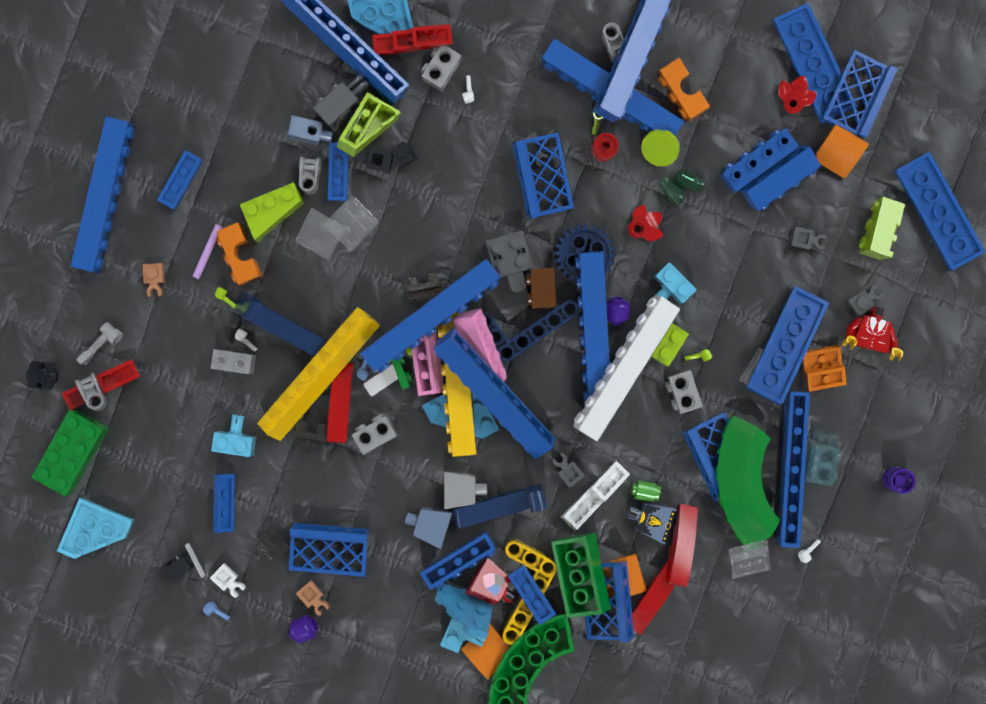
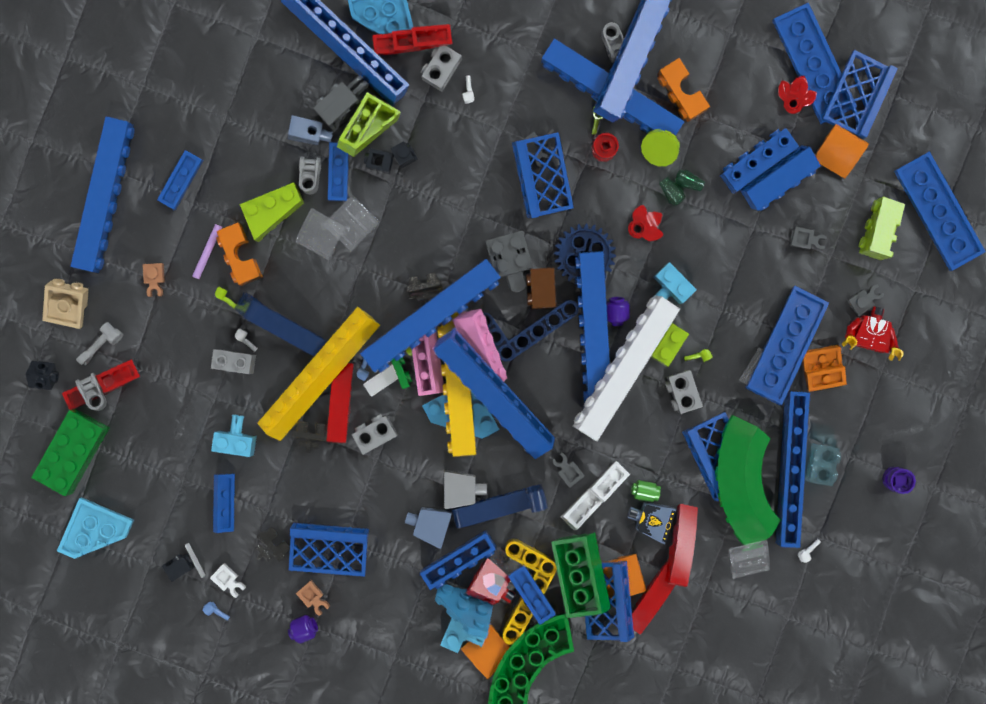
(65, 303): none -> tan plate

